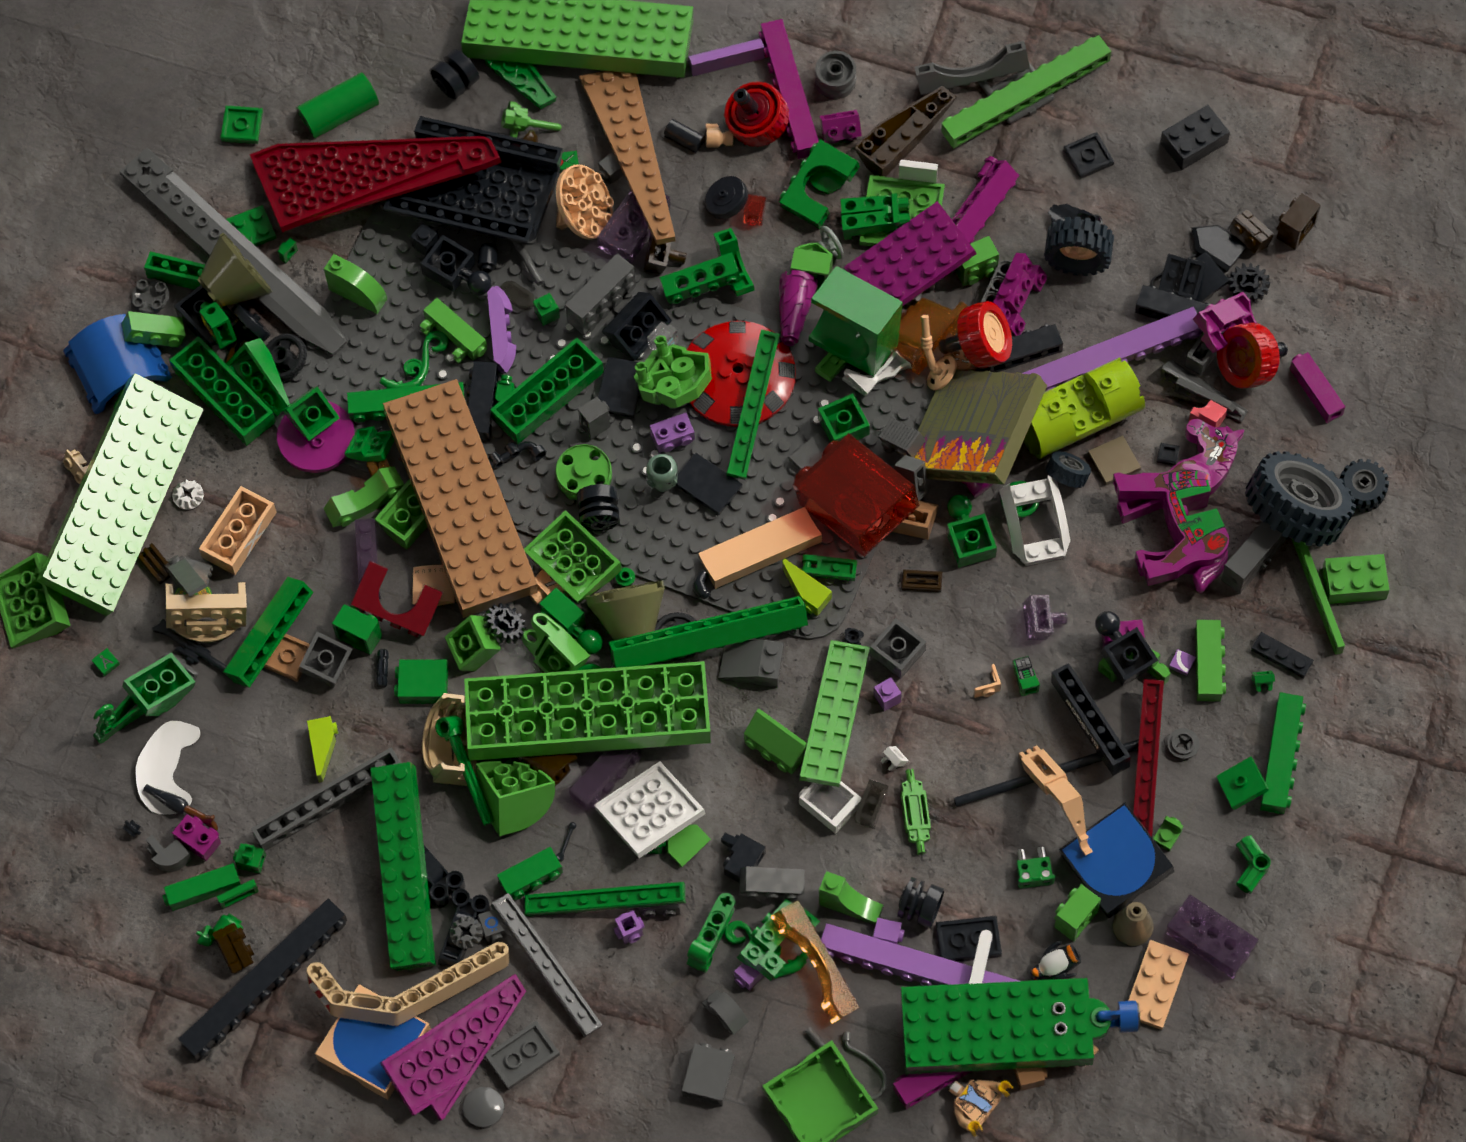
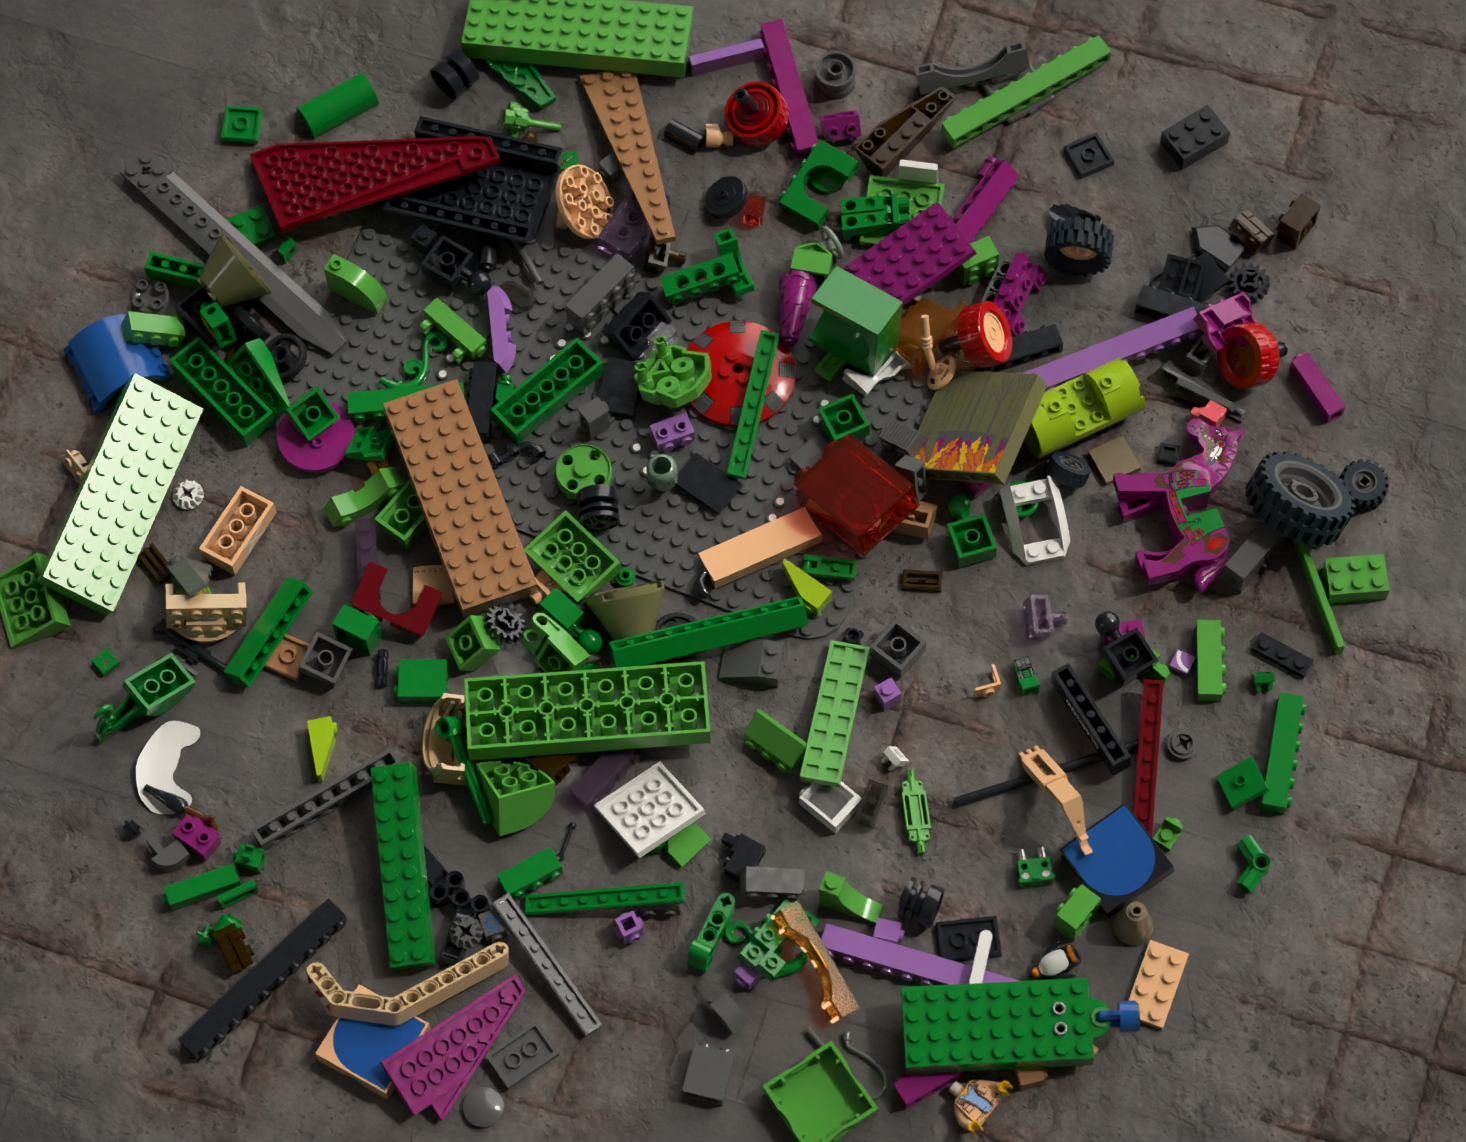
(546, 309): green brick -> none
(1211, 949): clear purple brick -> none

